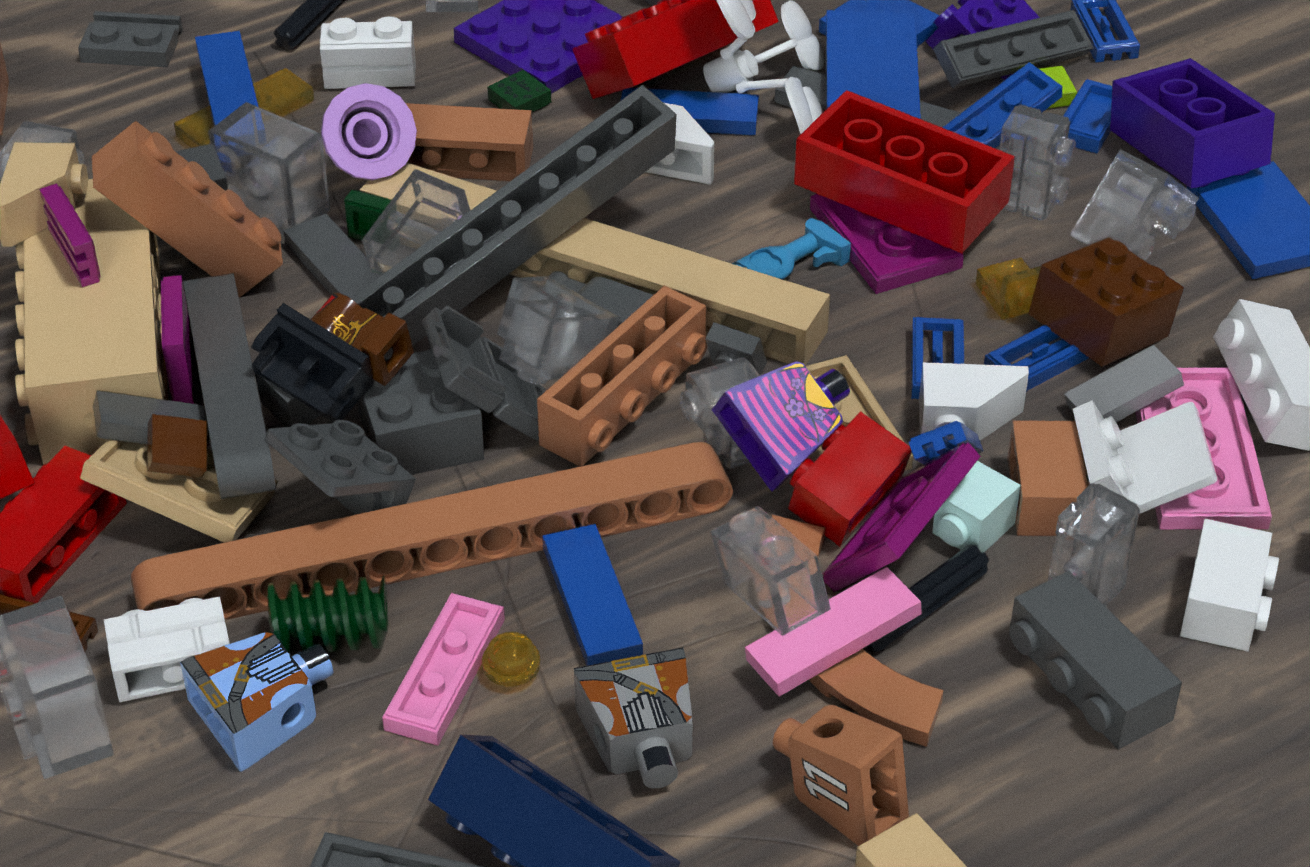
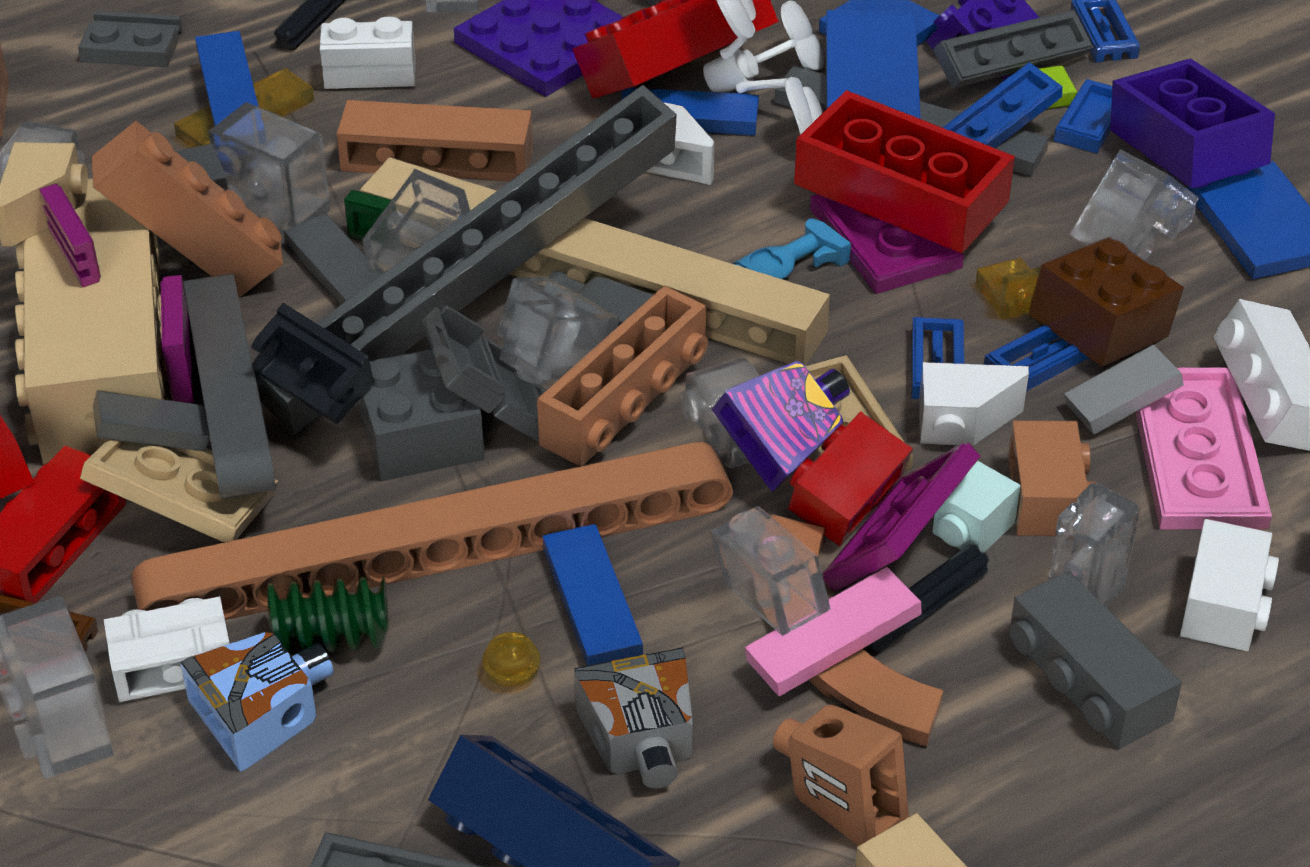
(177, 446): reddish brown tile -> none
(344, 464): dark grey bracket -> none
(368, 131): lavender piece -> none
(368, 333): reddish brown leg -> none
(443, 669): bright pink tile -> none
(519, 92): dark green tile -> none
(730, 344): dark grey plate -> none
(925, 451): blue tile -> none
(1040, 155): clear brick -> none
(1149, 459): white bracket -> none

